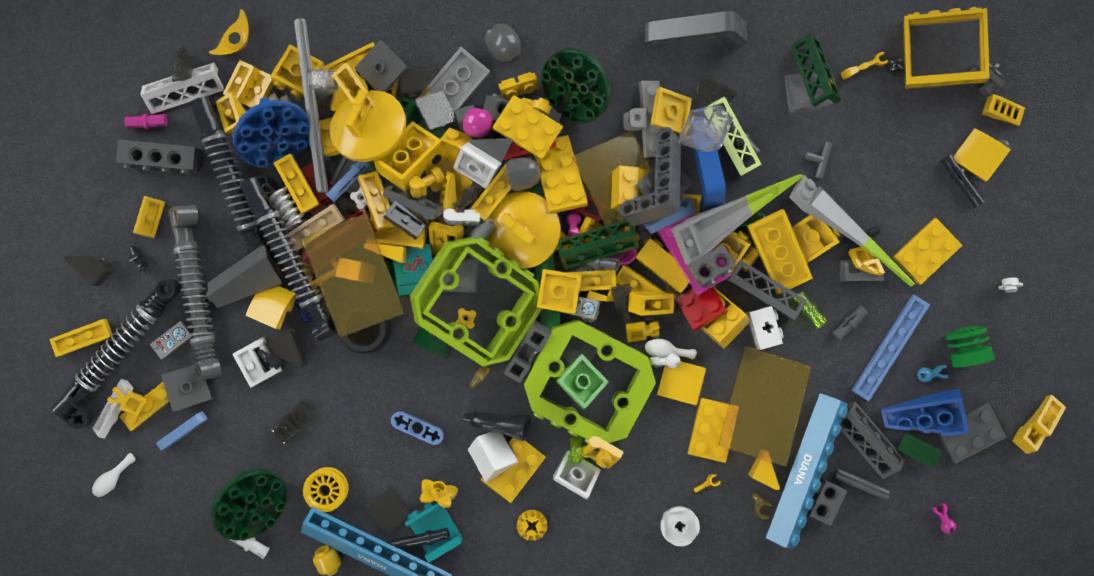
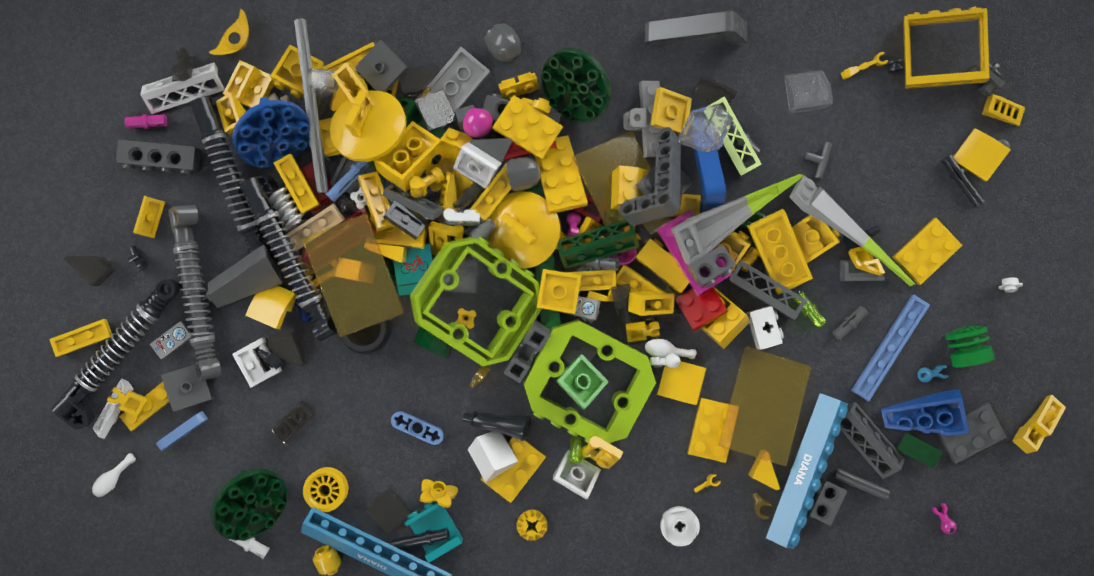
(686, 209): medium blue beam -> none
(821, 67): dark green fence -> none

